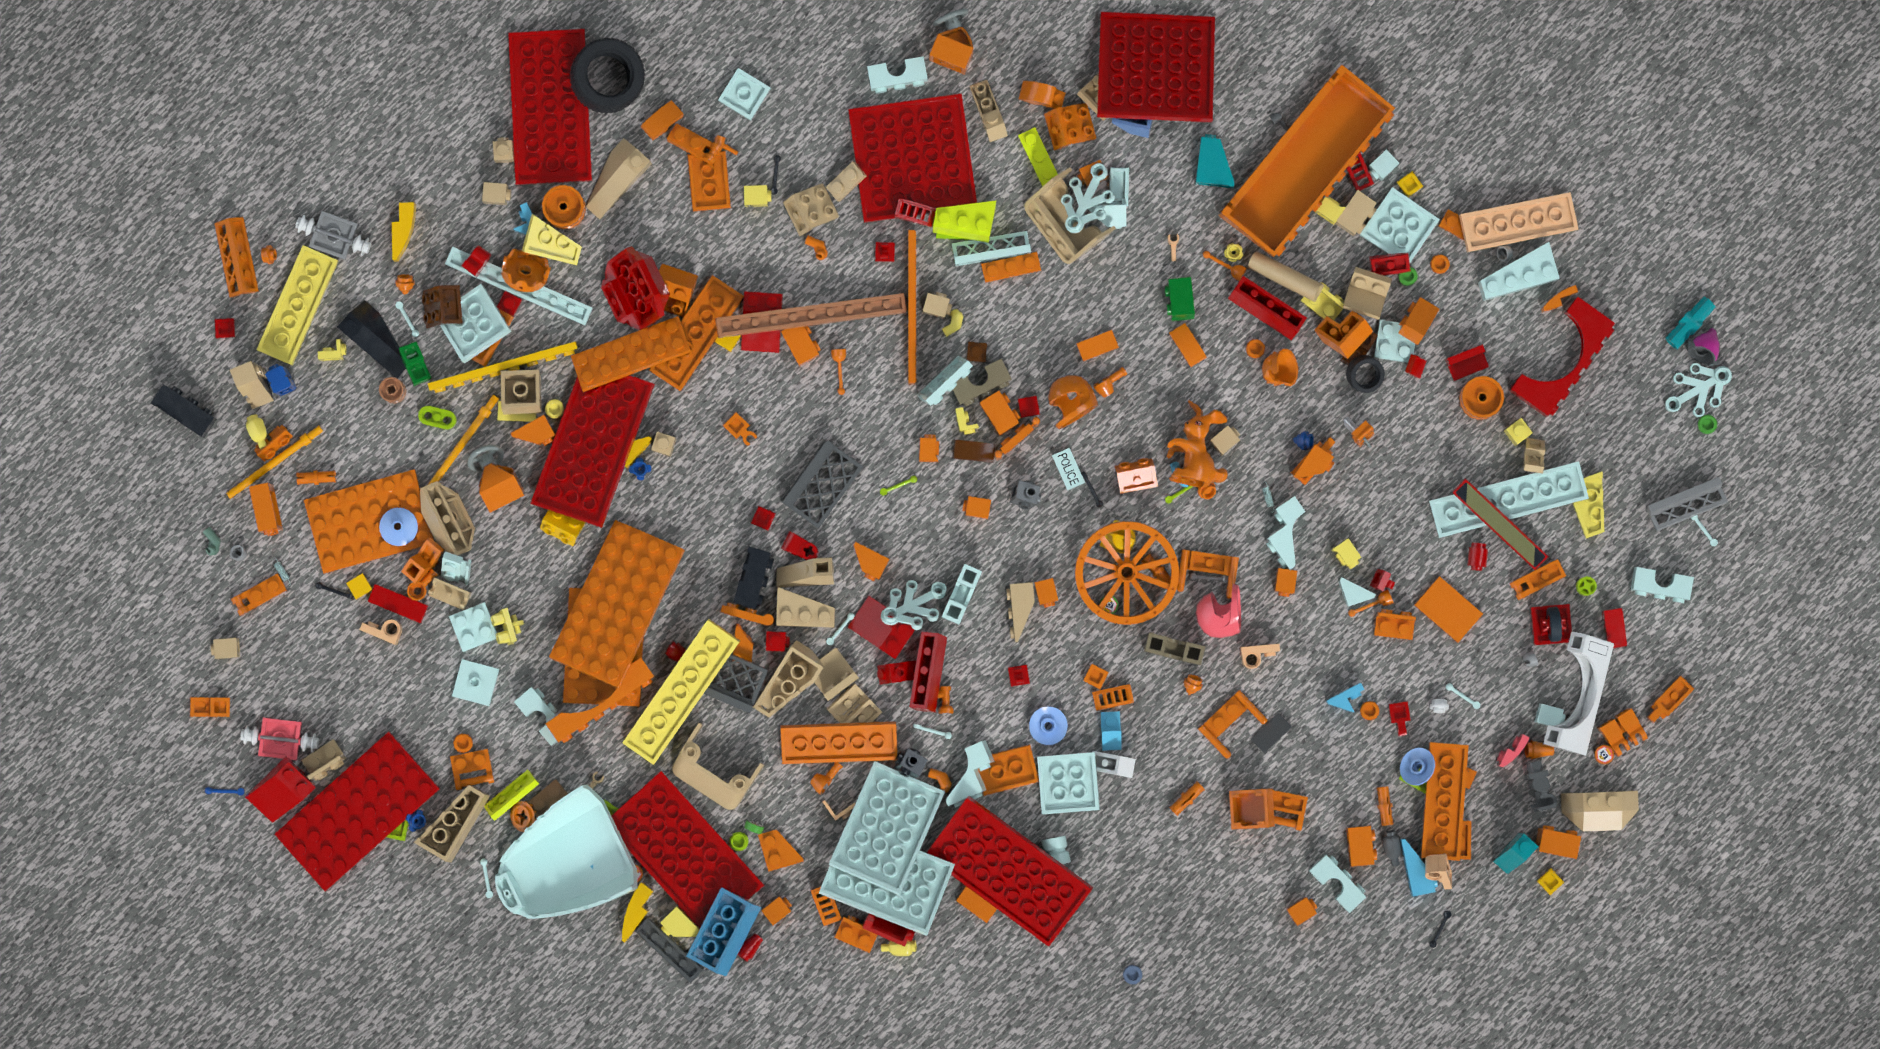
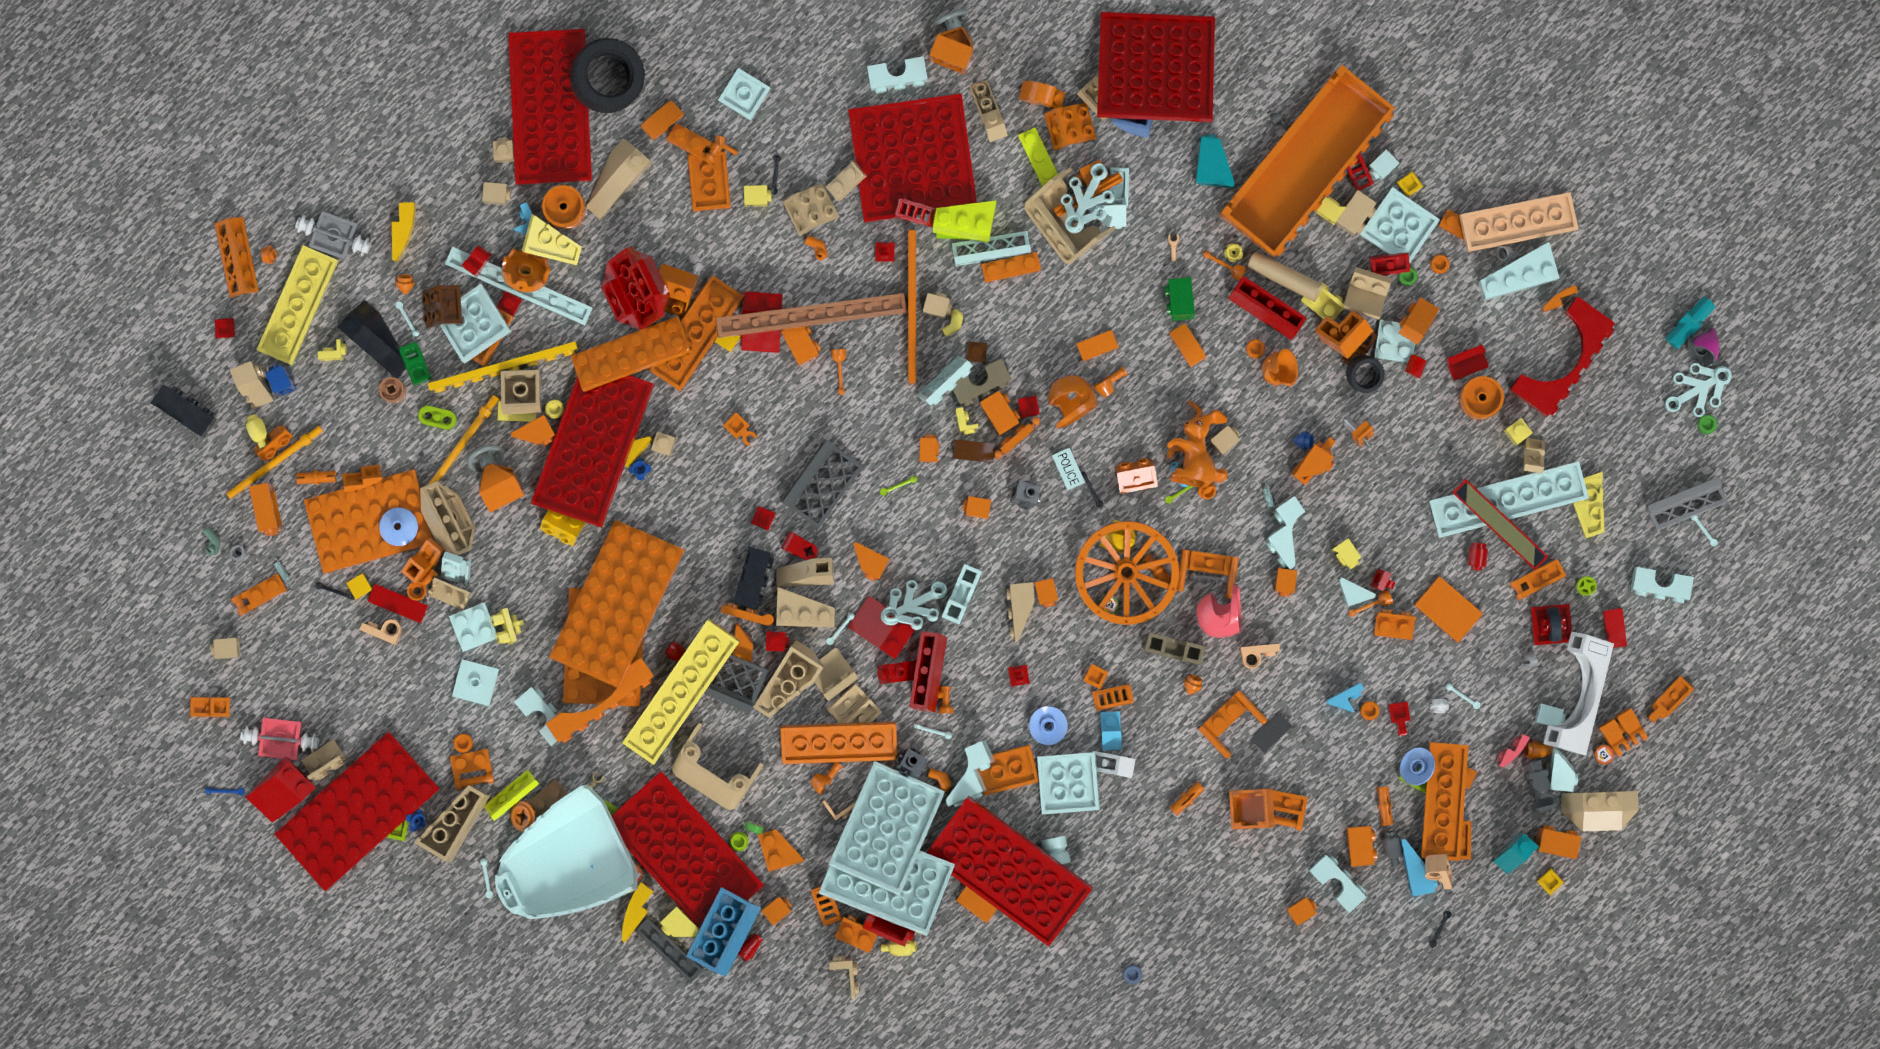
(368, 476): none -> orange slope
(840, 962): none -> tan bracket
(1102, 186): none -> orange axle
(1562, 773): none -> light aqua slope

